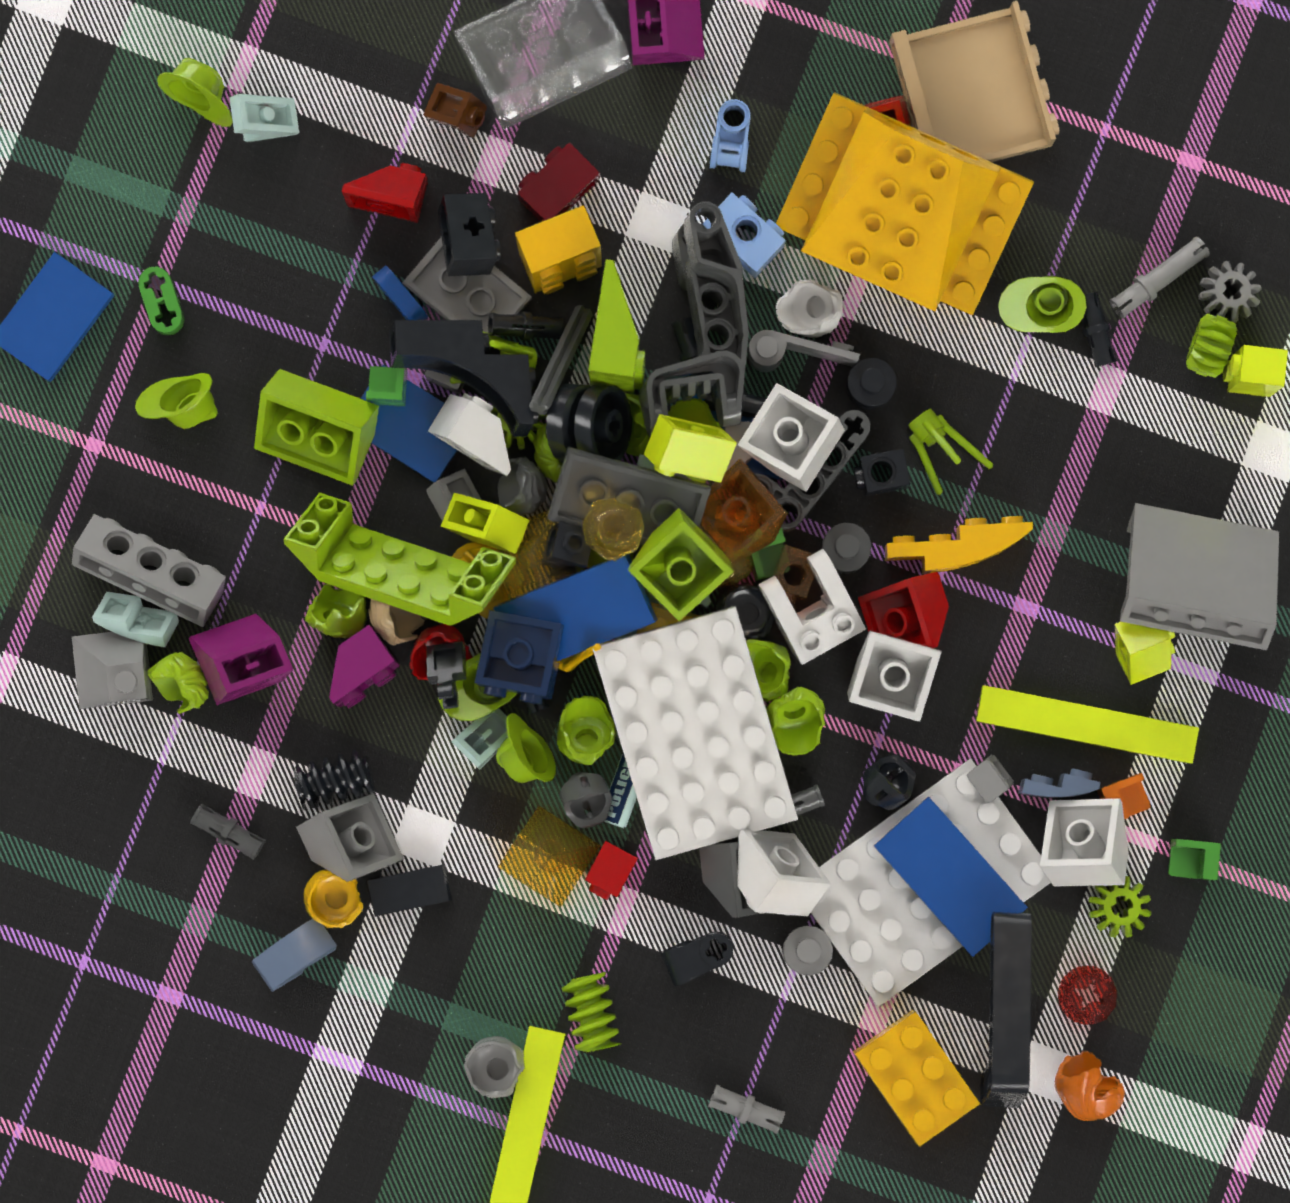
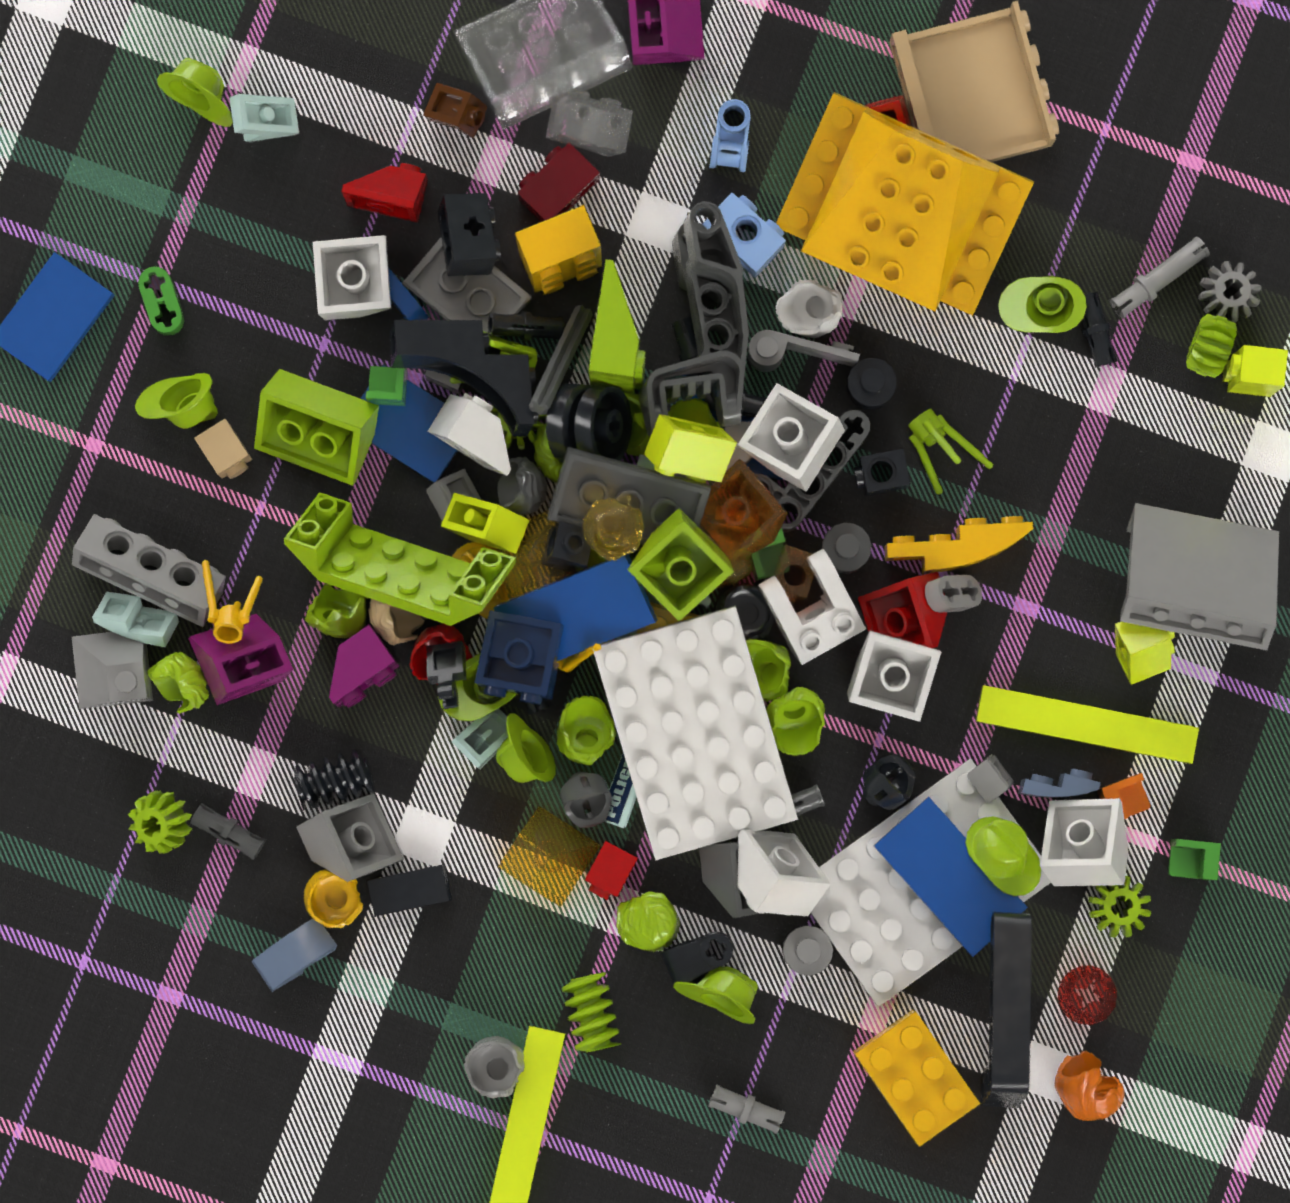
(160, 822): none -> lime gear
(224, 450): none -> tan brick
(230, 619): none -> yellow plant
(351, 277): none -> white slope
(589, 123): none -> clear brick
(648, 922): none -> lime hair
(725, 991): none -> lime piece
(954, 599): none -> light grey beam
(1004, 855): none -> lime piece

